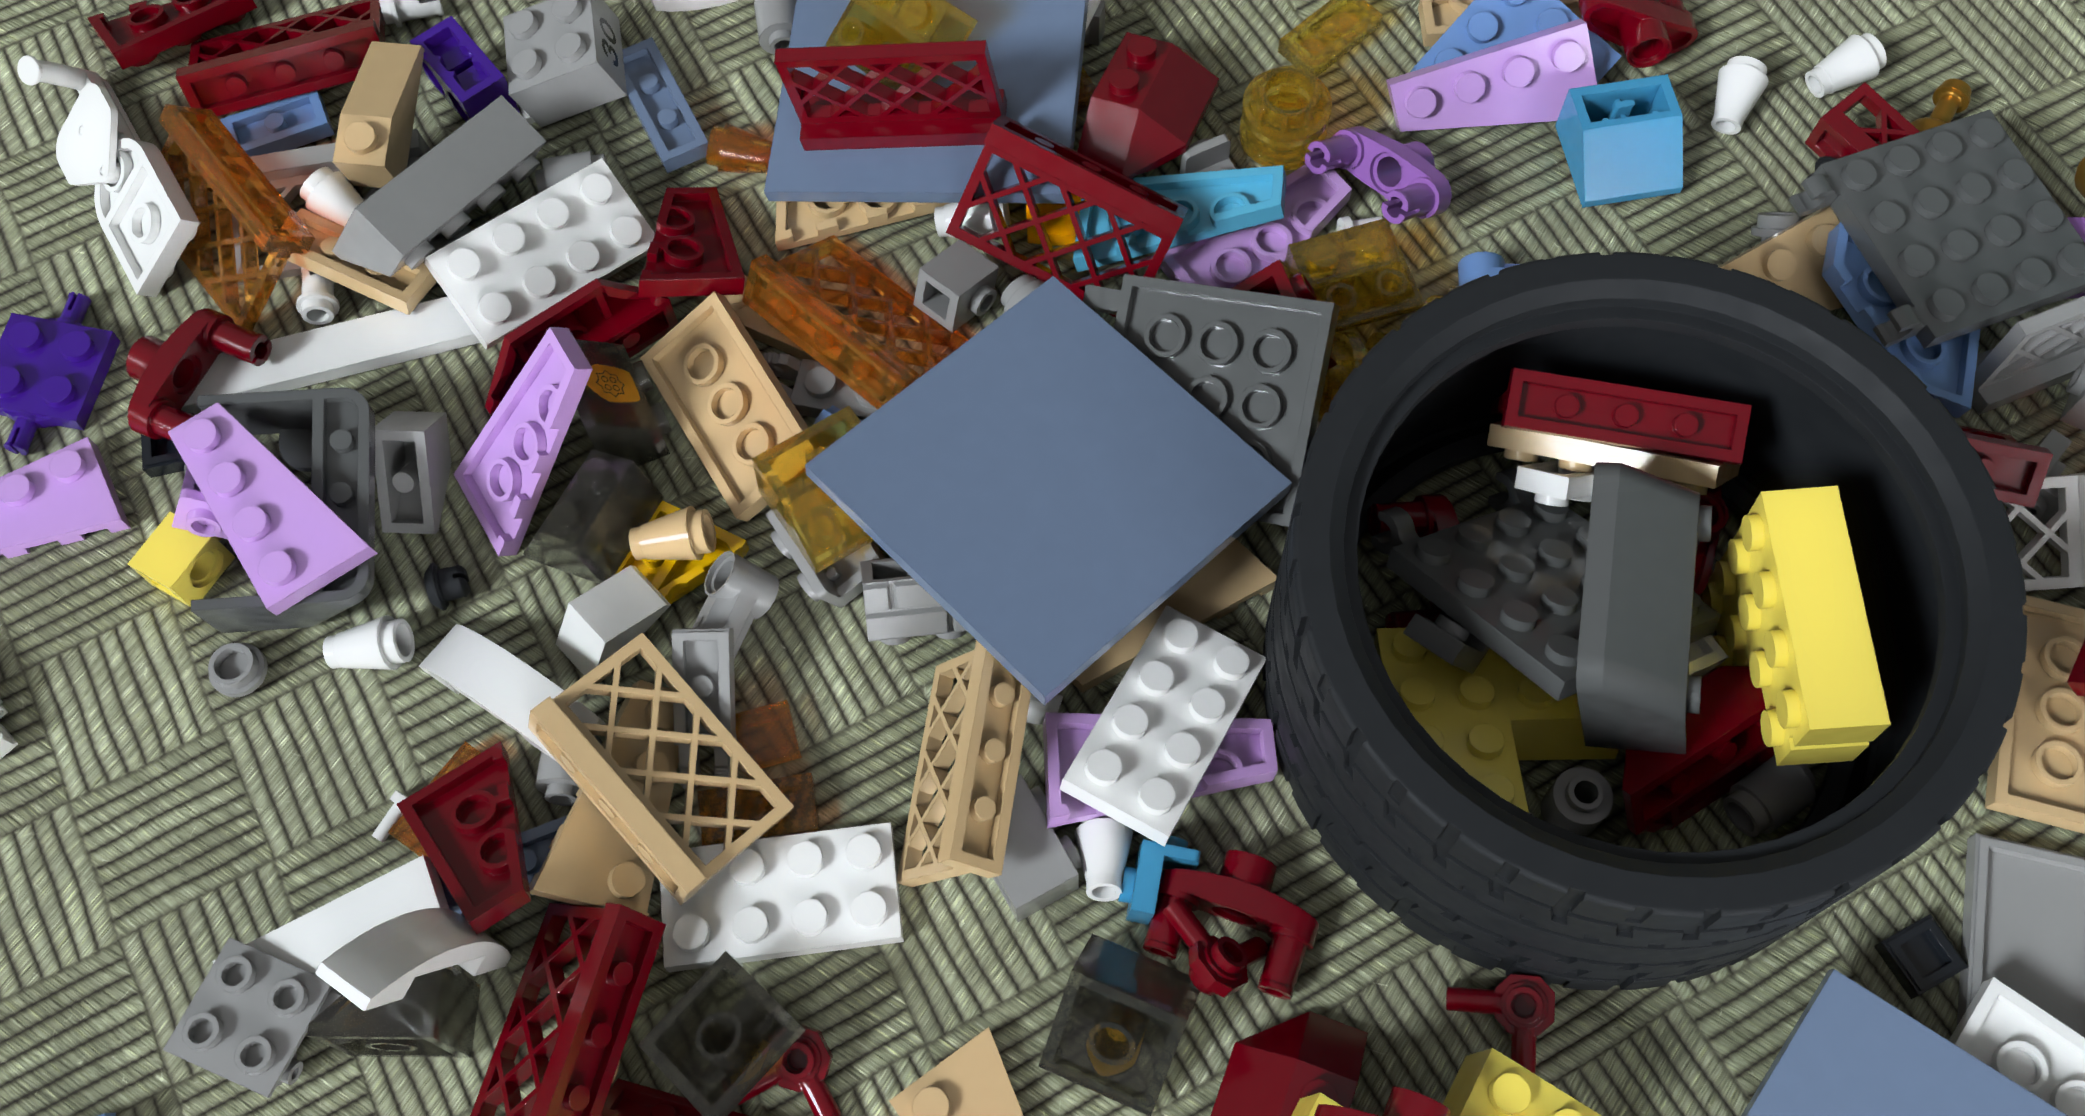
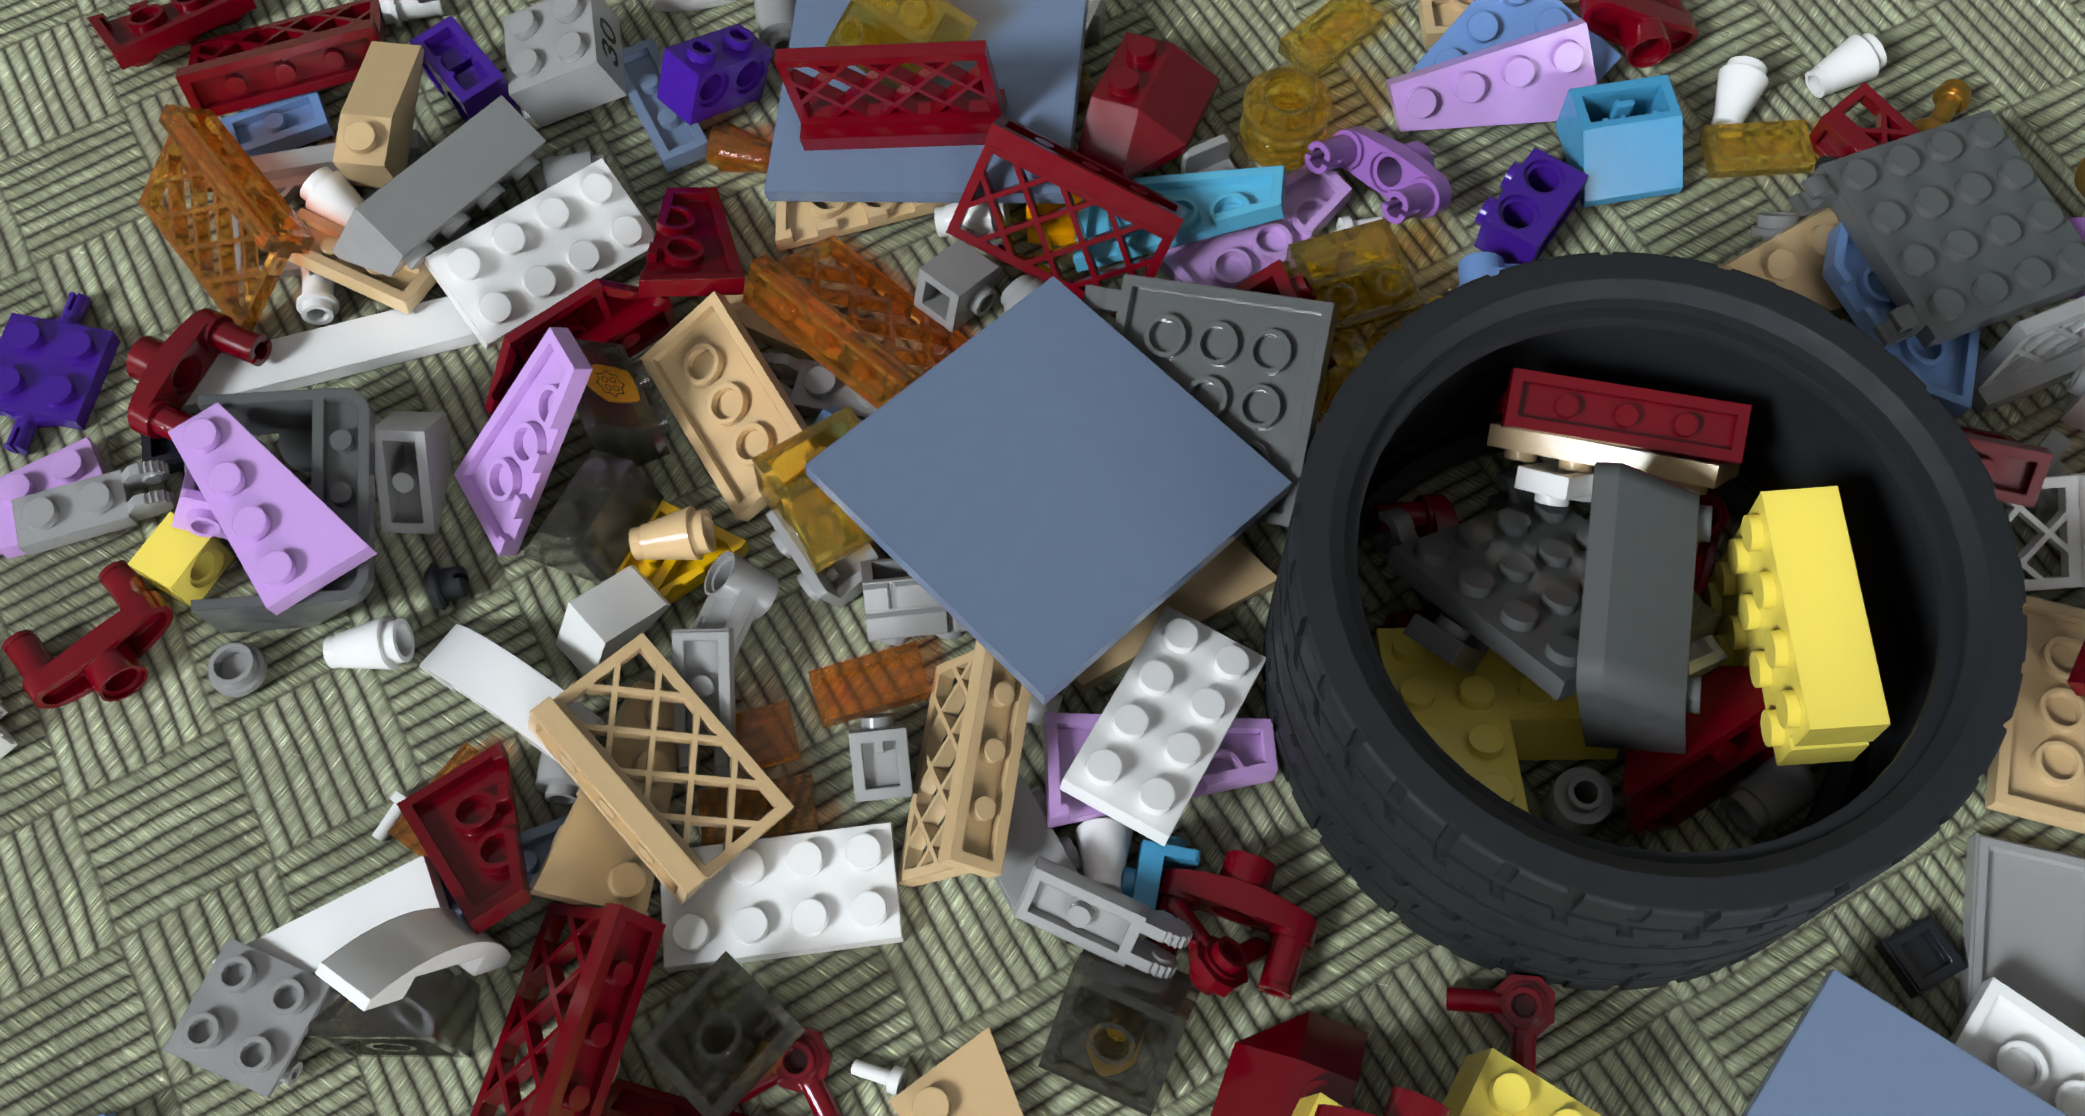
(90, 507): none -> light grey hinge
(102, 658): none -> dark red connector
(134, 186): white plate -> none
(714, 73): none -> dark purple brick
(869, 684): none -> clear orange tile
(880, 758): none -> light grey bracket
(893, 1079): none -> white piece
(1101, 919): none -> light grey hinge
(1533, 199): none -> dark purple brick
(1757, 149): none -> clear yellow plate

